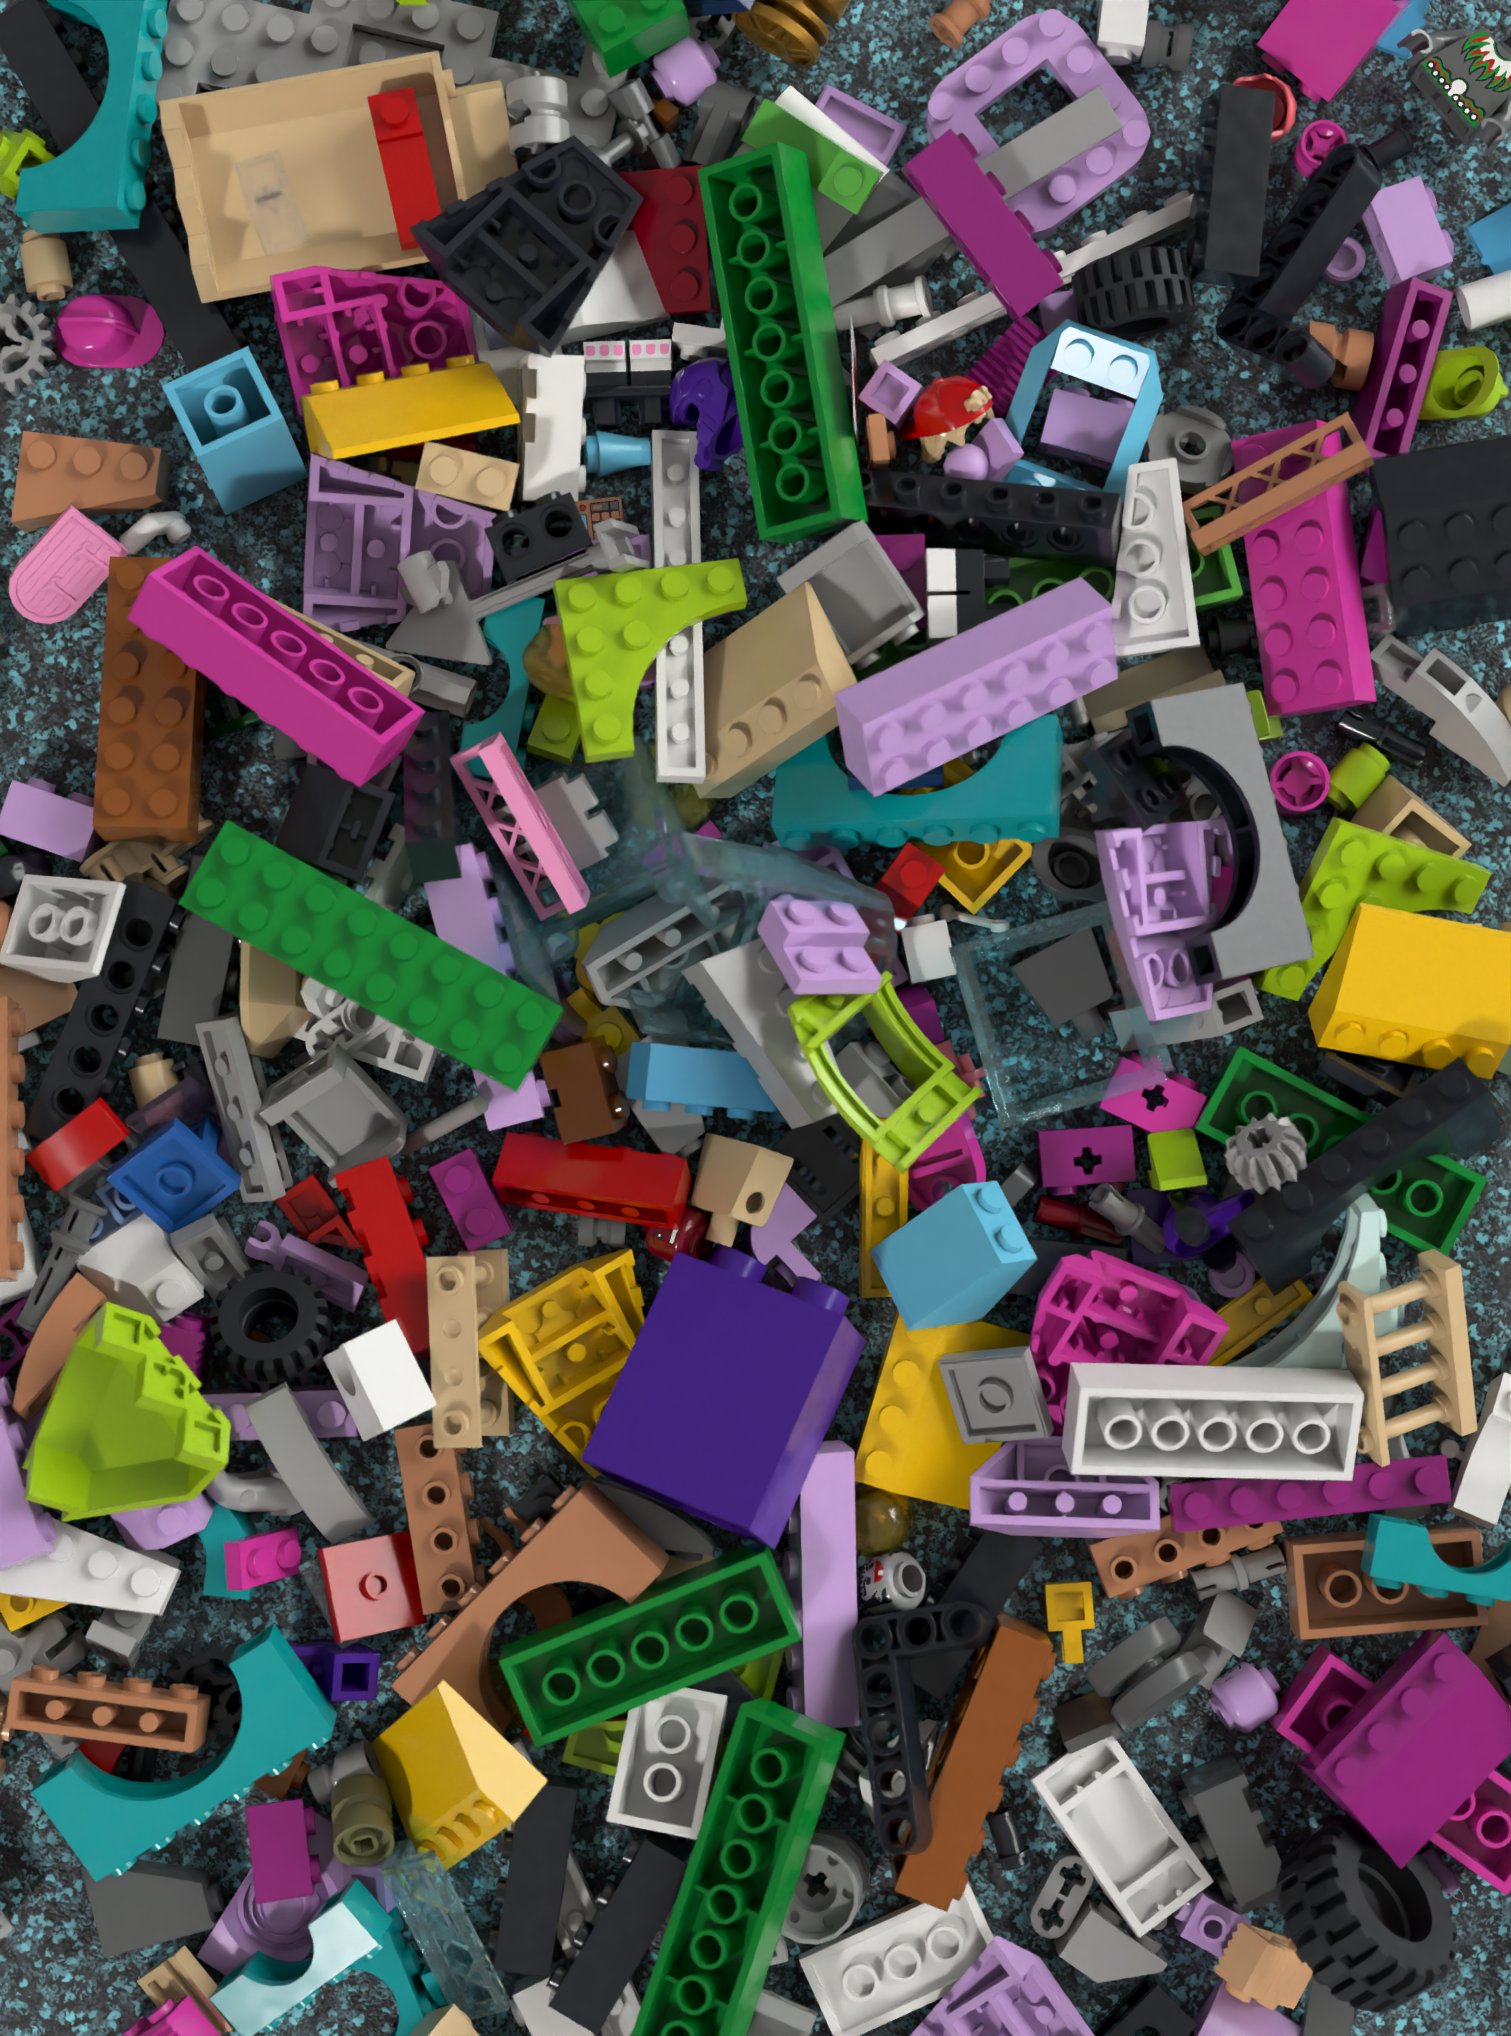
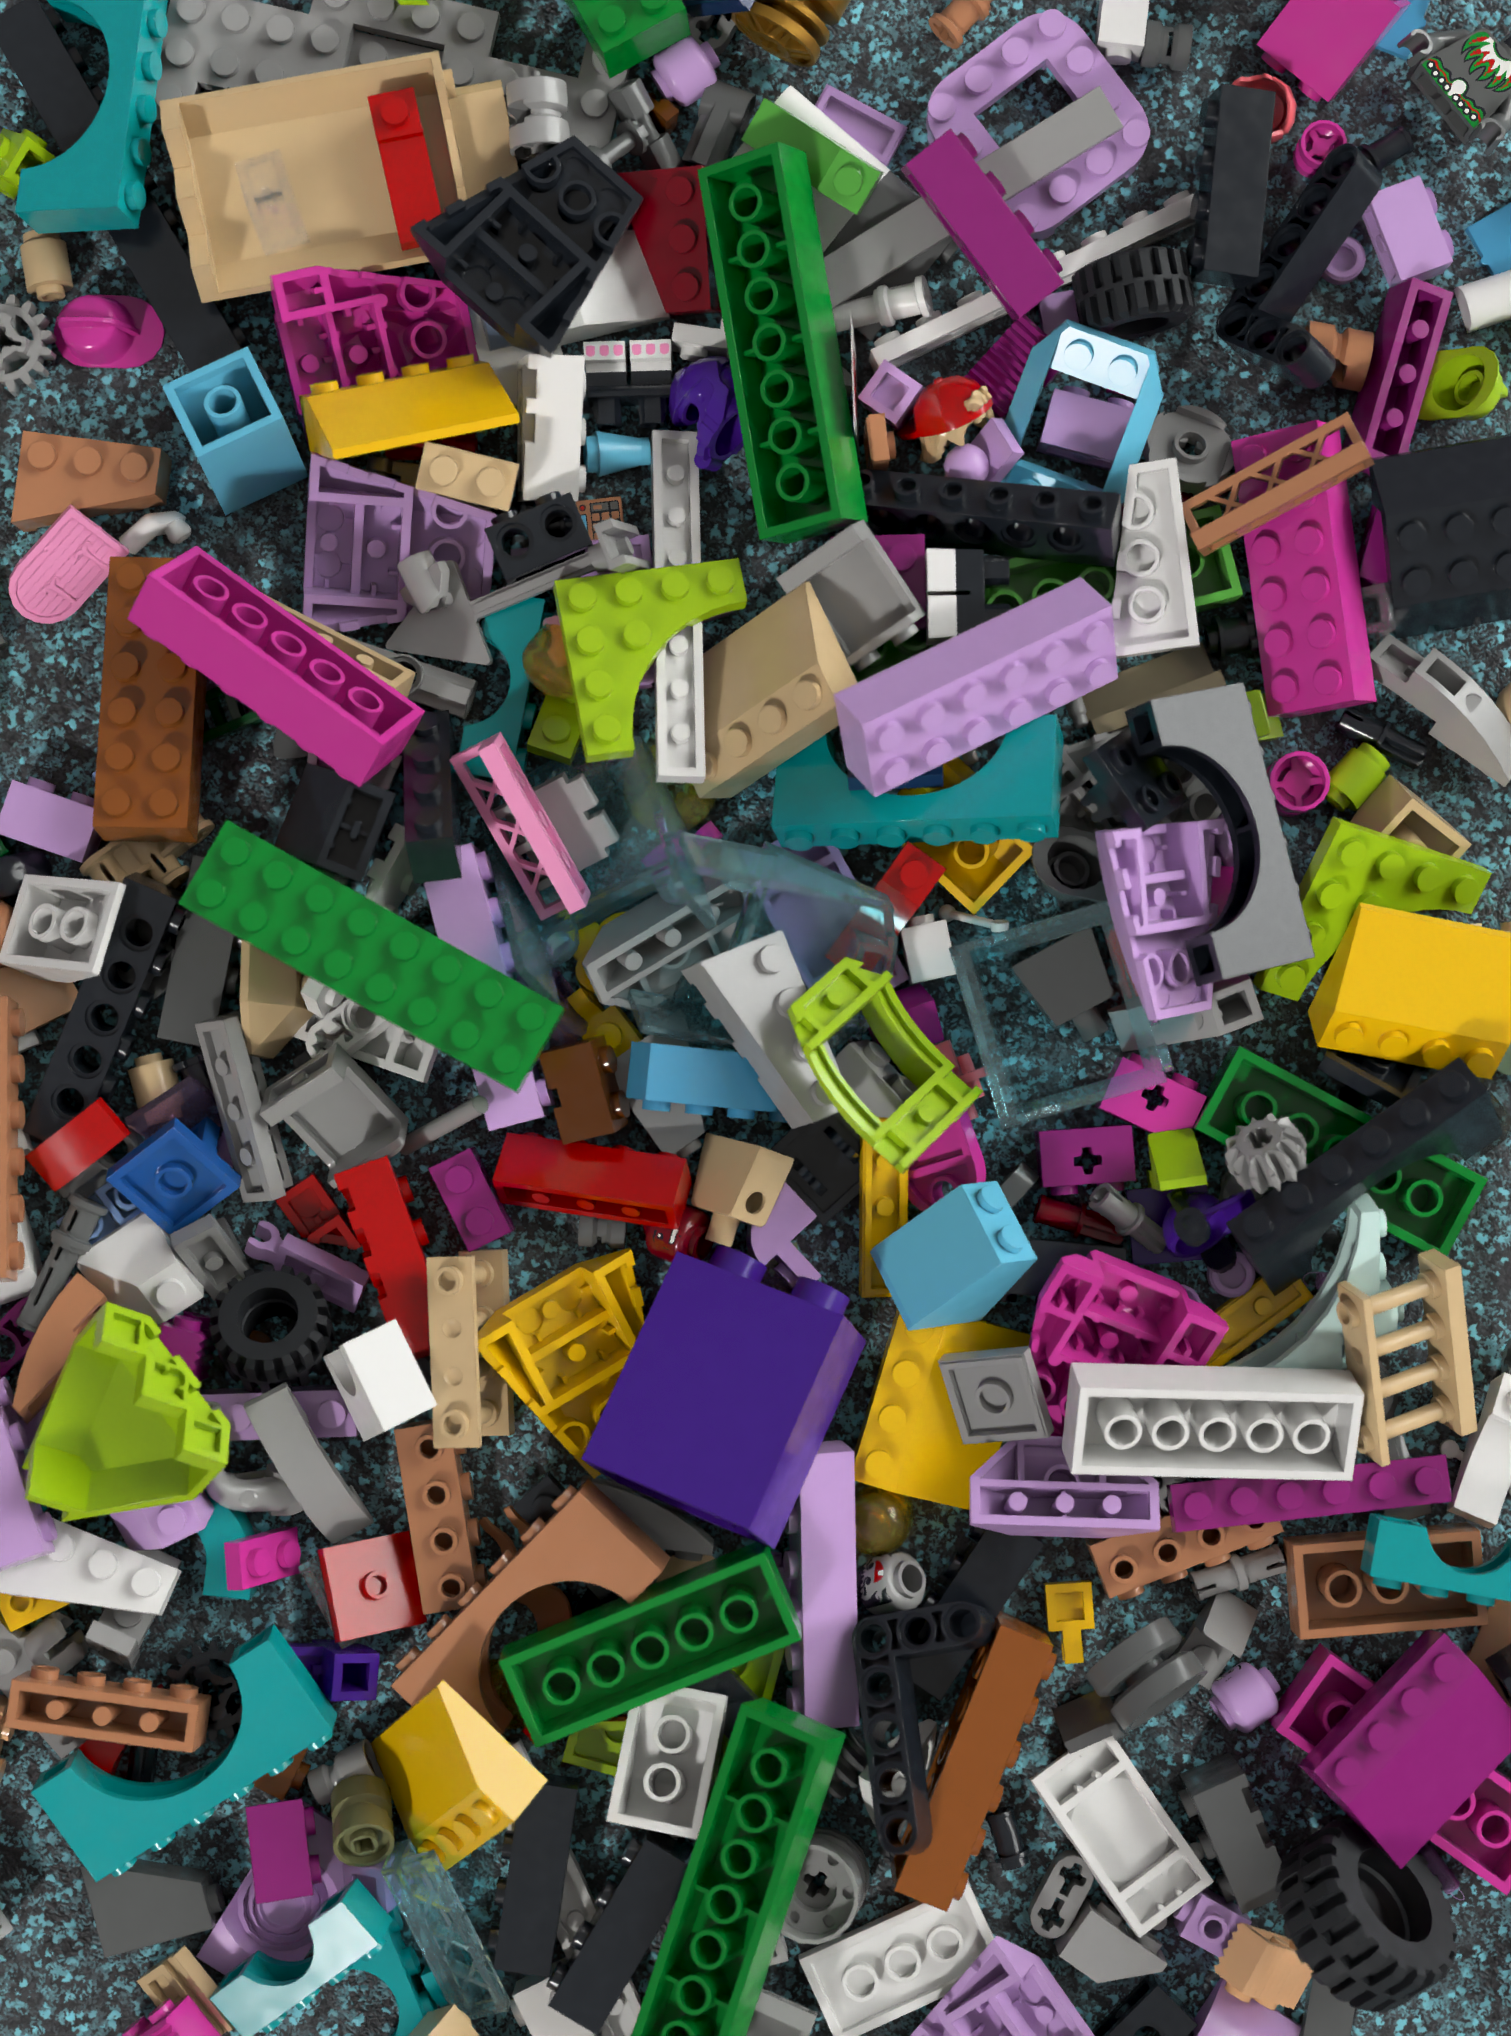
(819, 946): lavender plate -> none

